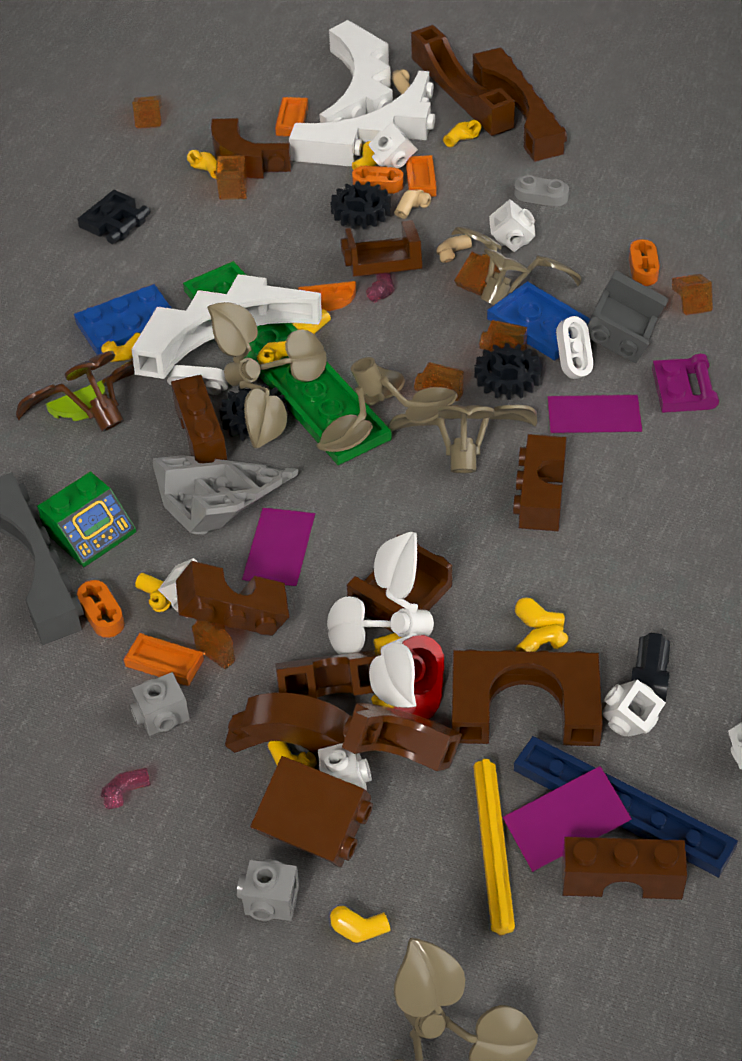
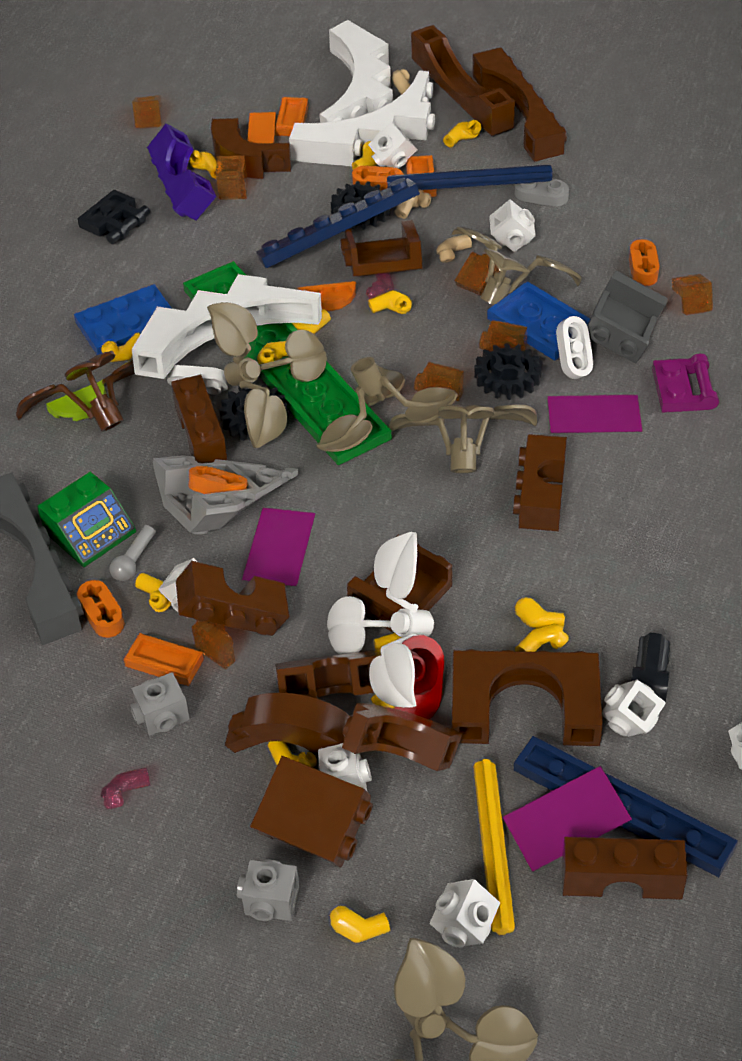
(124, 566): none -> light grey bar
(186, 189): none -> dark purple arch
(213, 480): none -> orange beam
(262, 127): none -> orange tile
(328, 226): none -> dark blue plate
(391, 300): none -> yellow arm
(464, 913): none -> white brick
(478, 177): none -> dark blue axle

